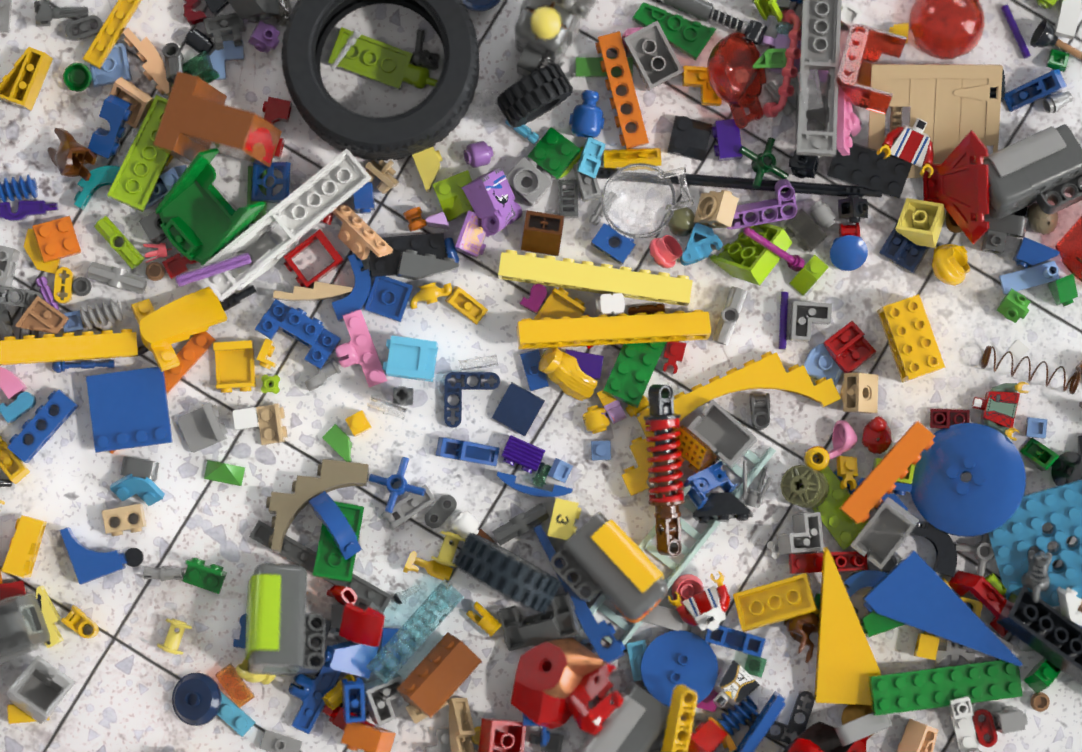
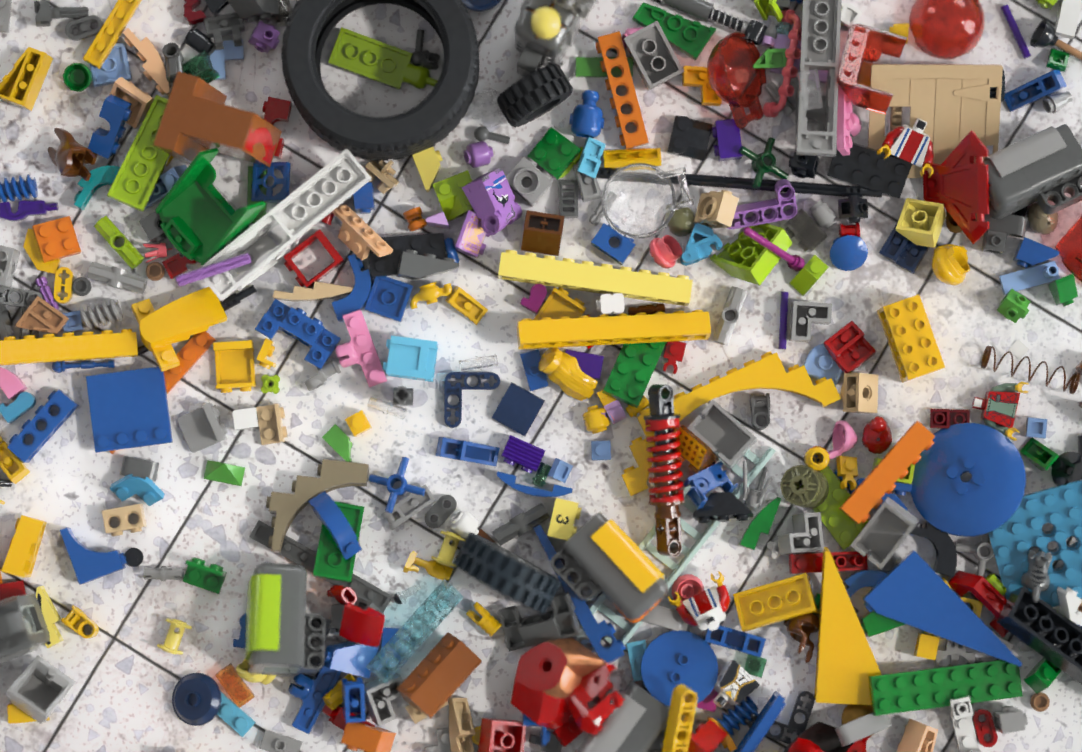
(350, 42): light grey piece -> none
(482, 134): none -> dark grey bar
(526, 132): medium azure axle -> none
(567, 732): none -> red plate
(760, 524): none -> green slope

